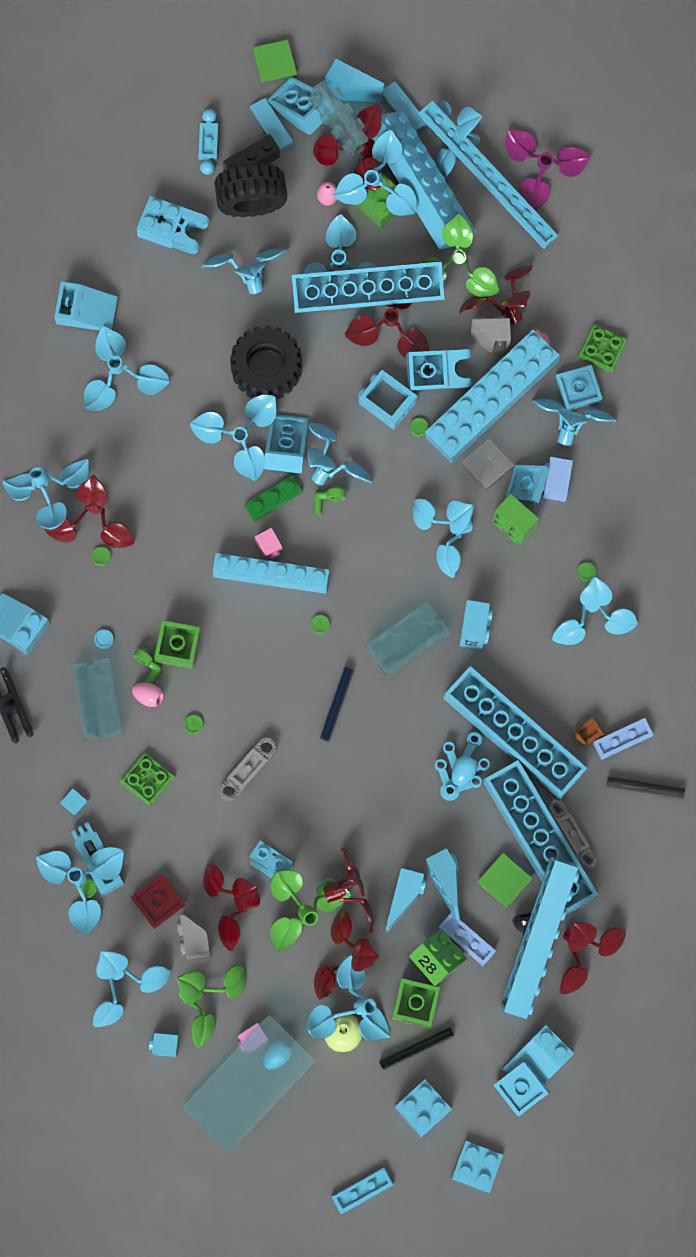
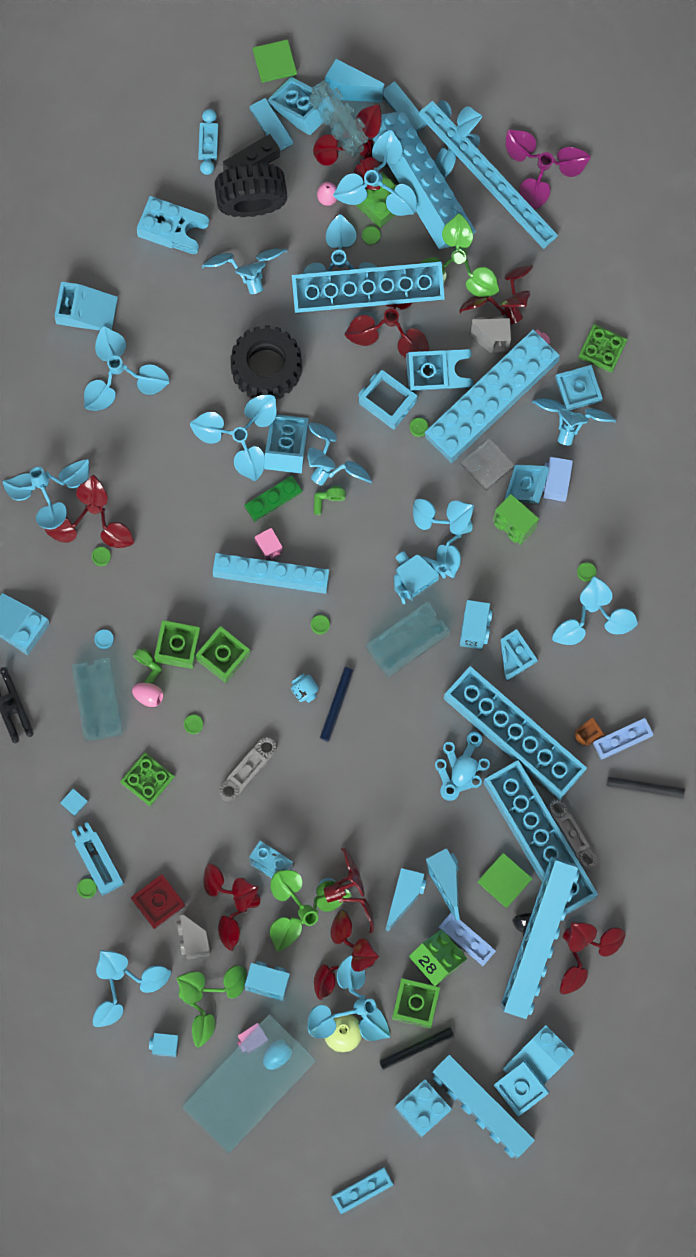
(55, 867): medium azure plant -> none
(223, 654): none -> bright green brick
(267, 981): none -> medium azure brick
(304, 688): none -> medium azure head
(371, 235): none -> bright green piece
(416, 575): none -> medium azure torso
(477, 1167): medium azure plate -> none
(482, 1106): none -> medium azure brick
(516, 655): none -> medium azure wing

